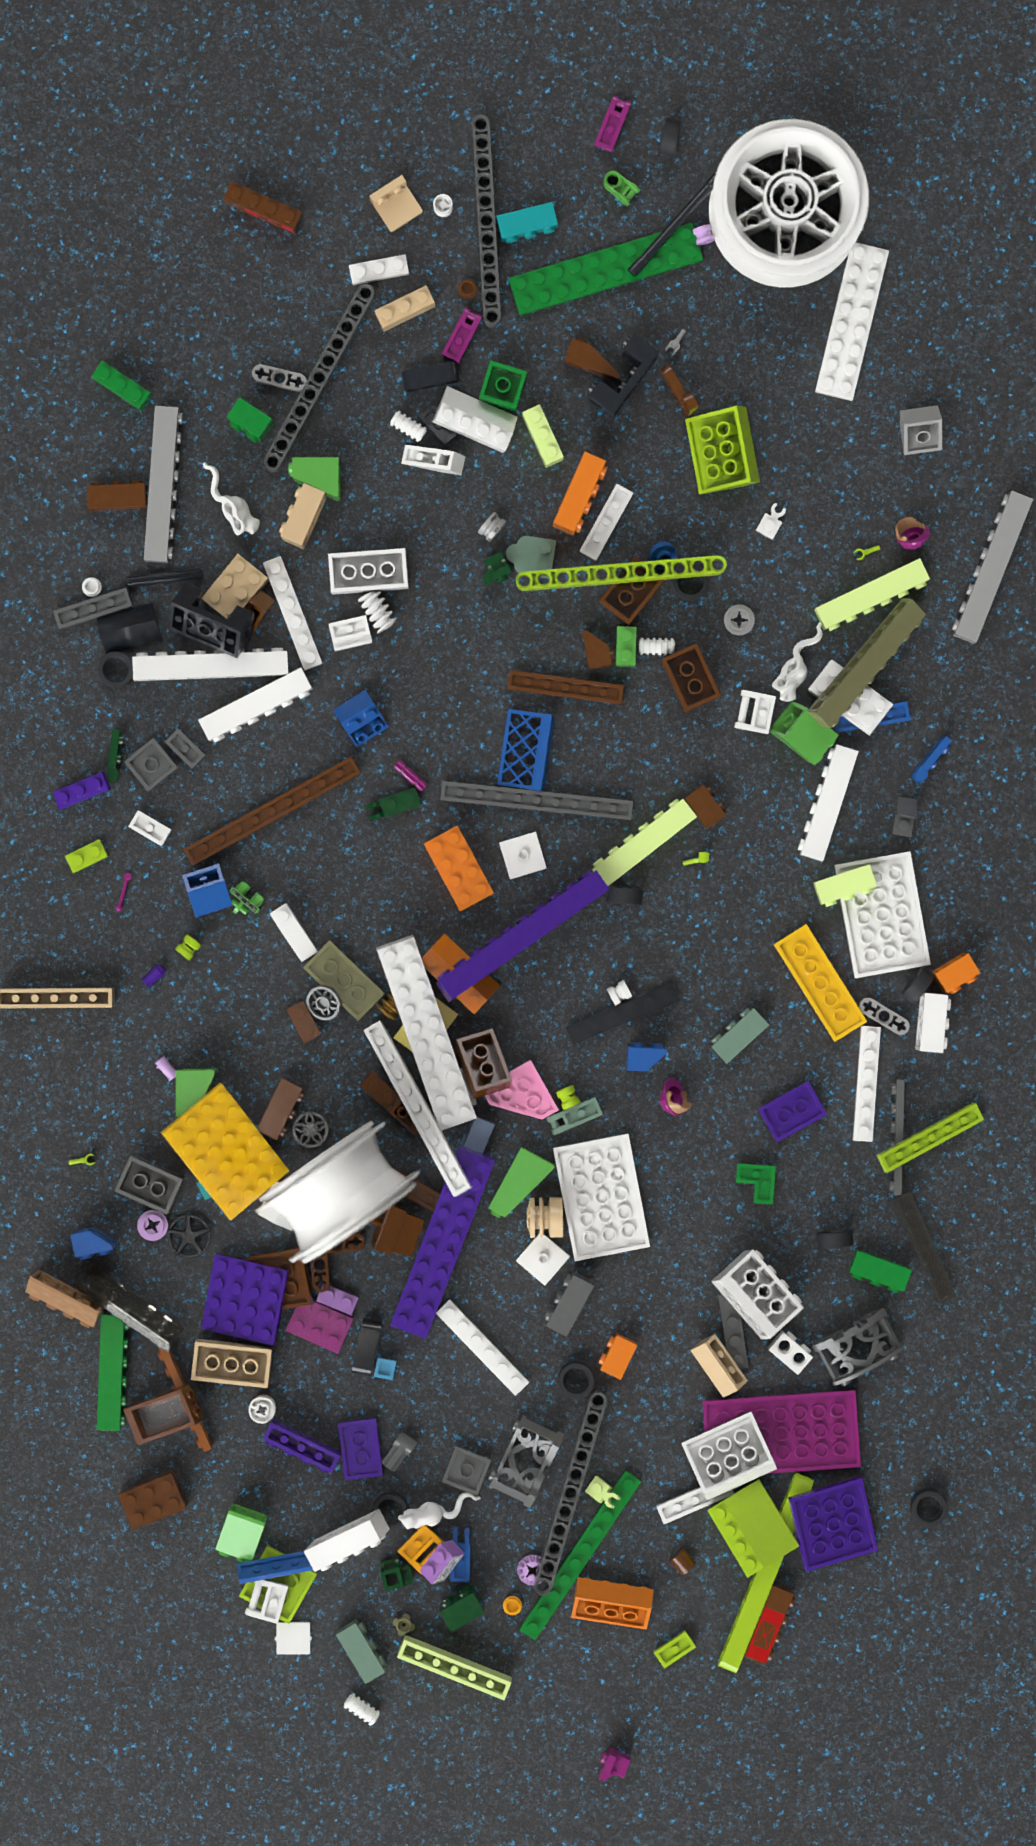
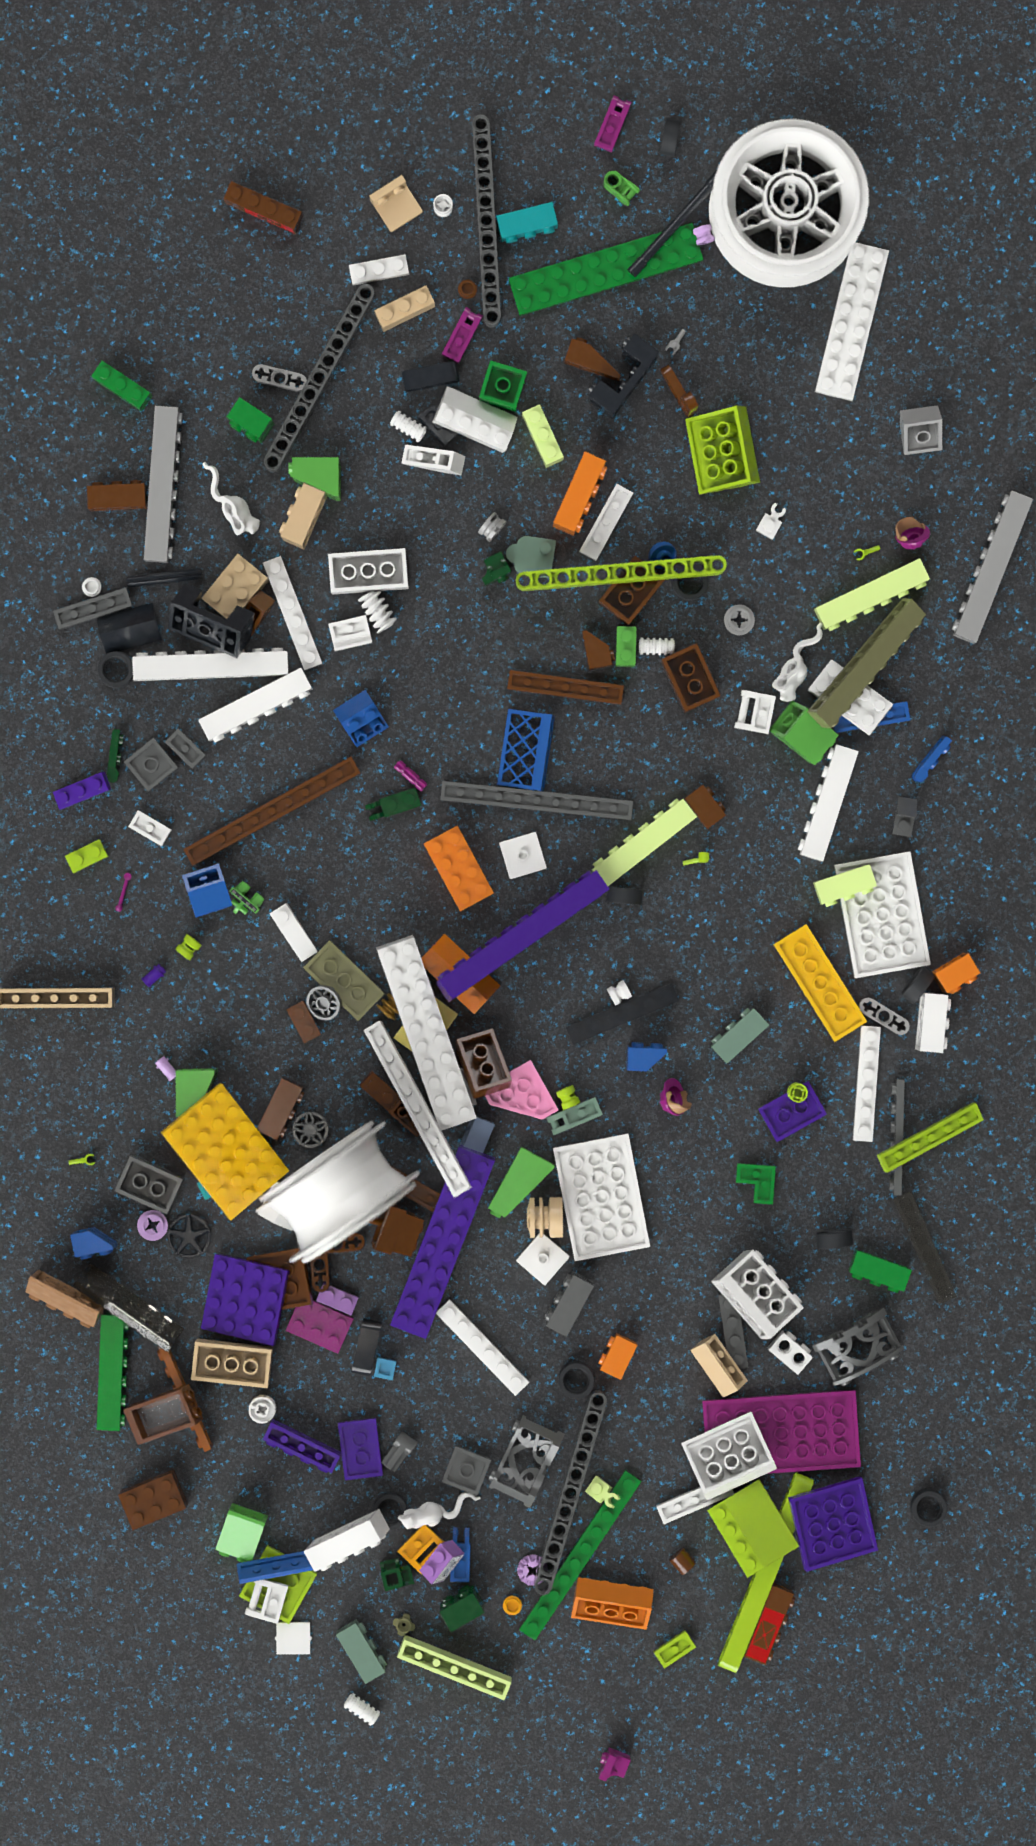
(795, 1090): none -> lime wheel

